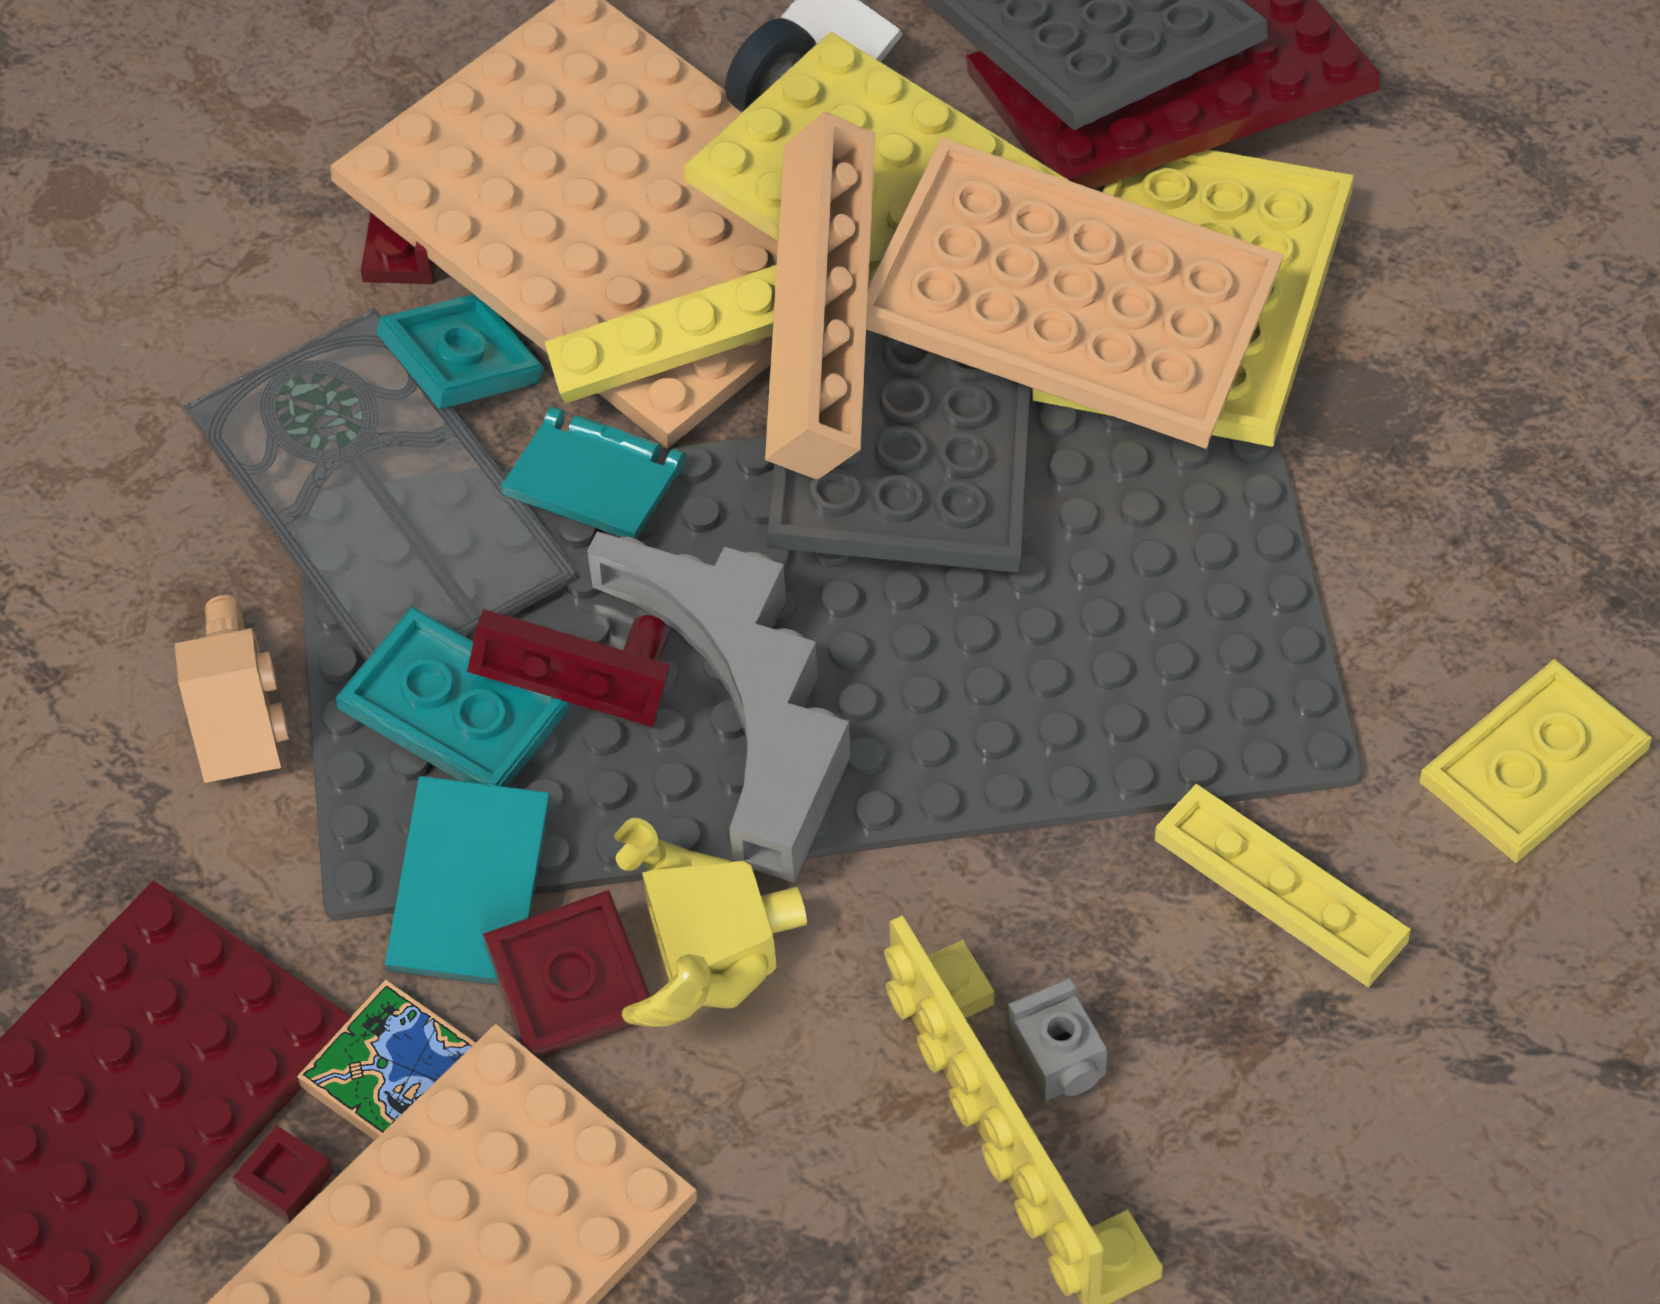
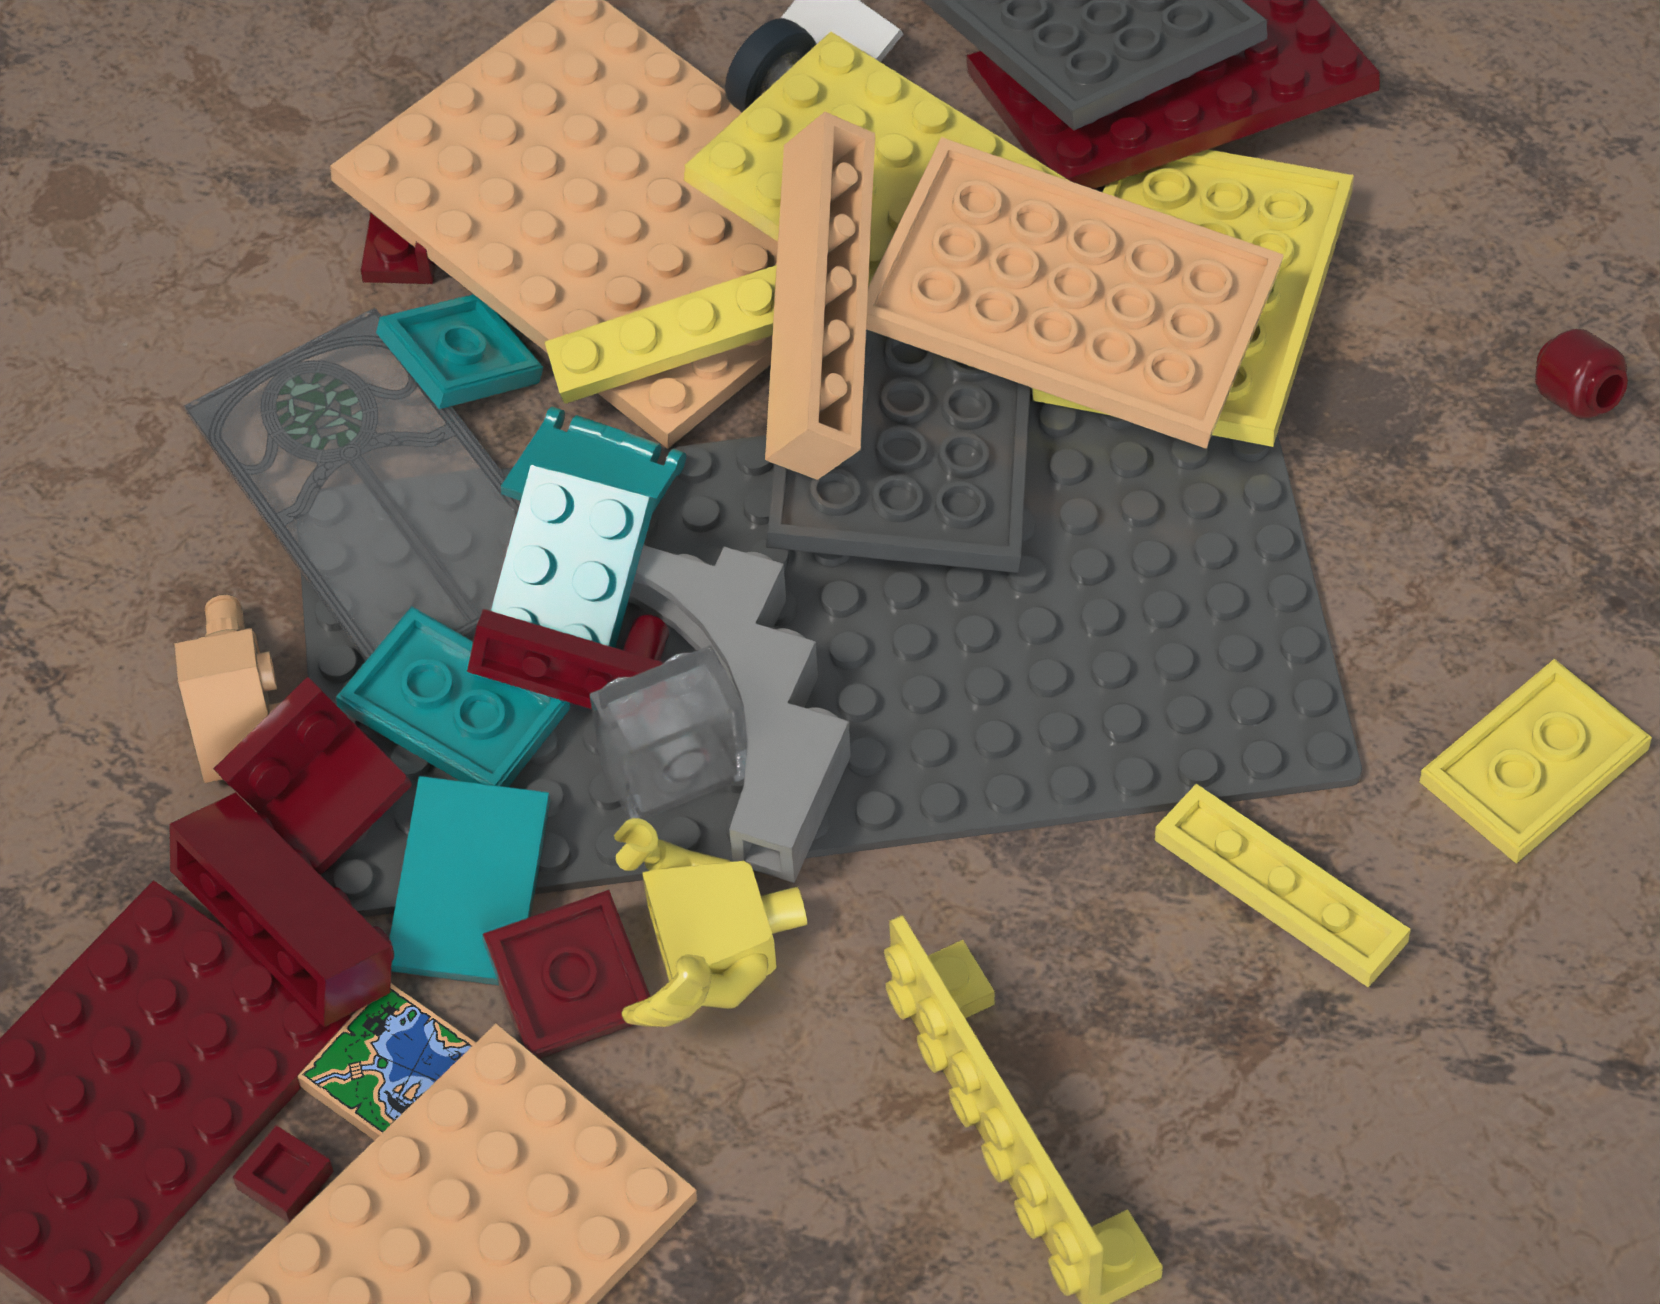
(281, 909): none -> dark red brick
(313, 775): none -> dark red bracket
(573, 555): none -> plate
(670, 733): none -> clear brick
(1037, 1031): light grey brick -> none
(1581, 373): none -> dark red head

